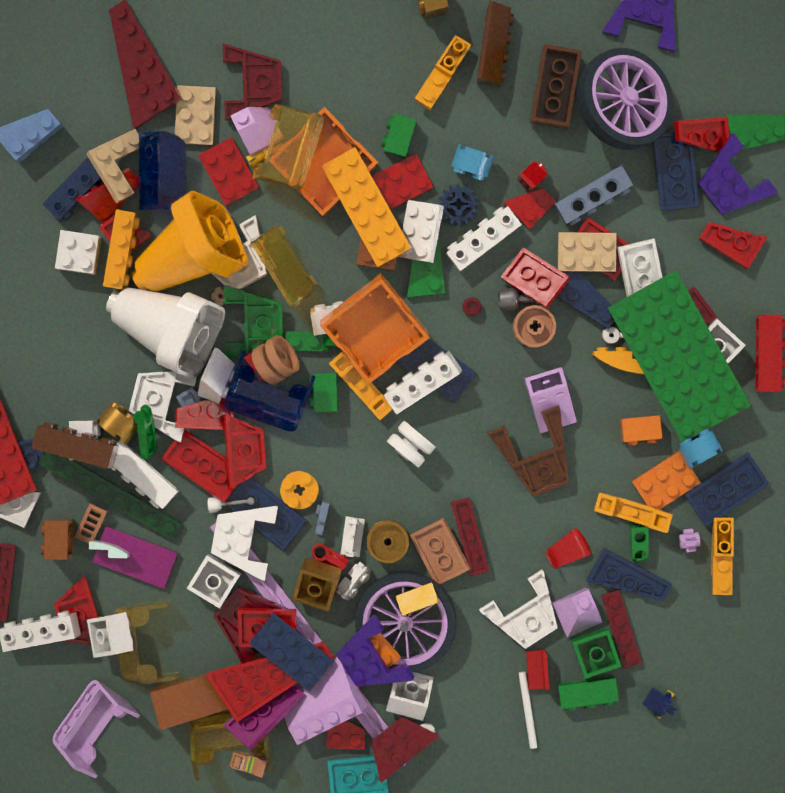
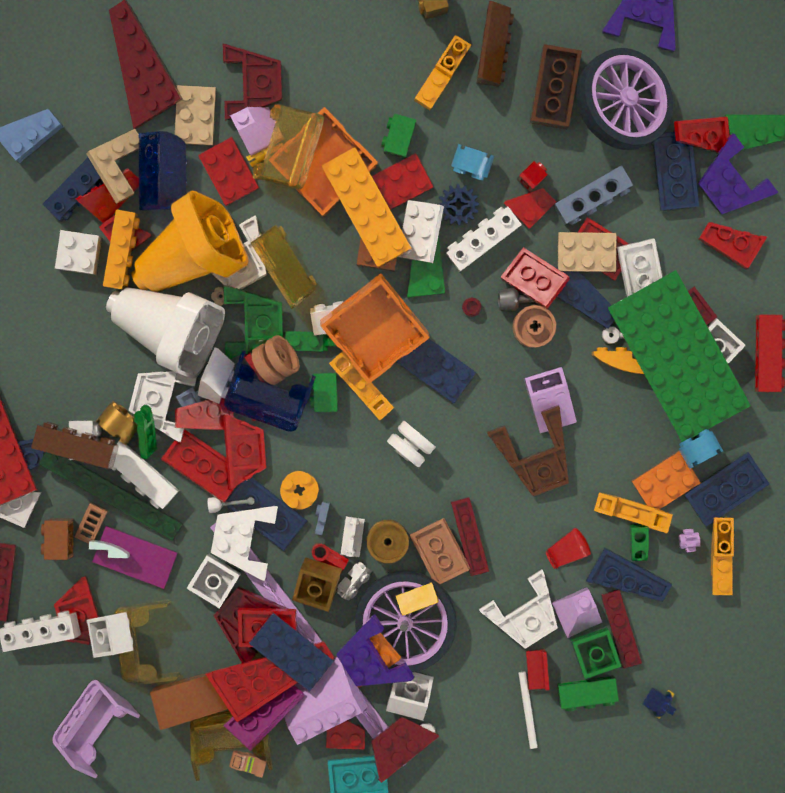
(422, 382): white brick -> none
(640, 429): orange brick -> none

